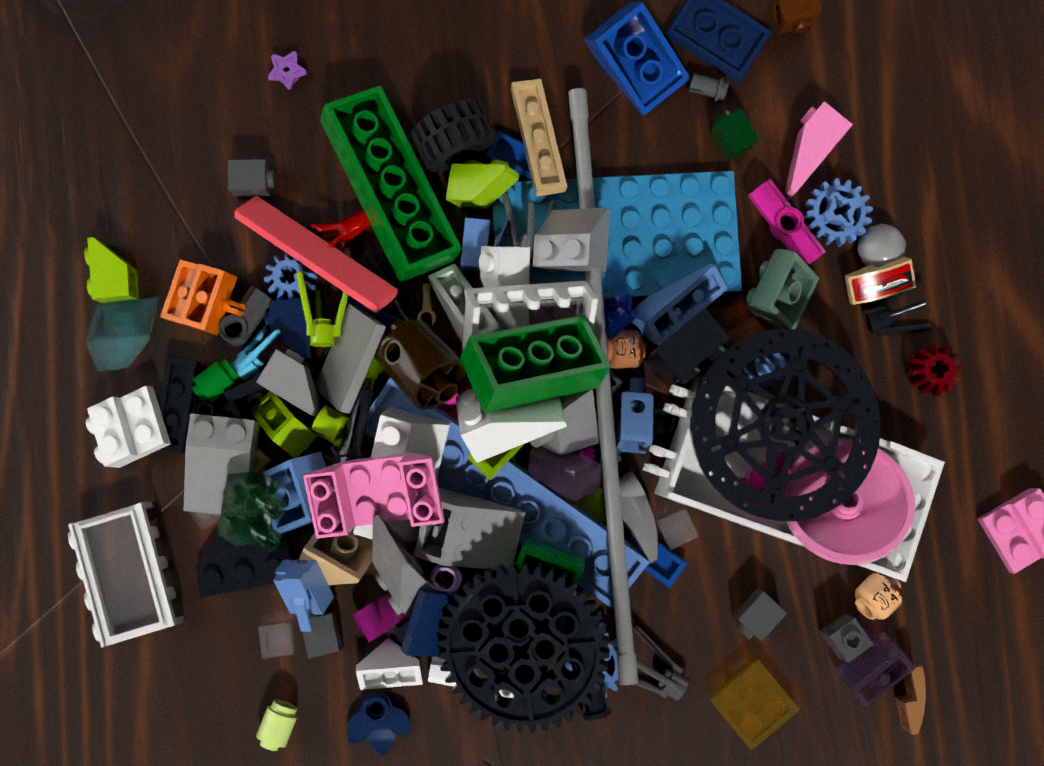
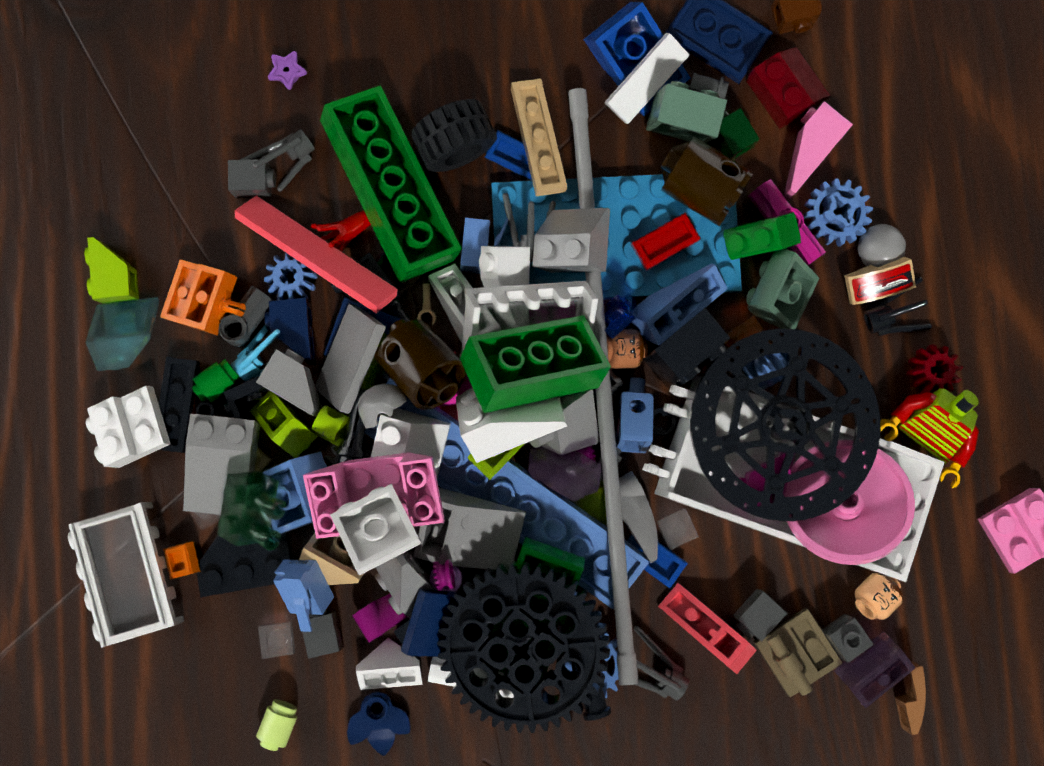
(181, 560): none -> orange tile
(295, 145): none -> dark grey plant
(320, 330): lime plant -> none
(375, 529): none -> white plate
(379, 400): none -> light grey hair
(445, 575): none -> magenta bush
(479, 184): lime slope -> none
(647, 78): none -> white tile
(665, 241): none -> red tile
(686, 113): none -> sand green brick
(703, 179): none -> dark brown cylinder
(707, 628): none -> coral slope
(754, 704): clear yellow plate -> none
(762, 236): none -> green brick
(786, 86): none -> dark red slope
(798, 653): none -> dark tan plate
(940, 425): none -> torso

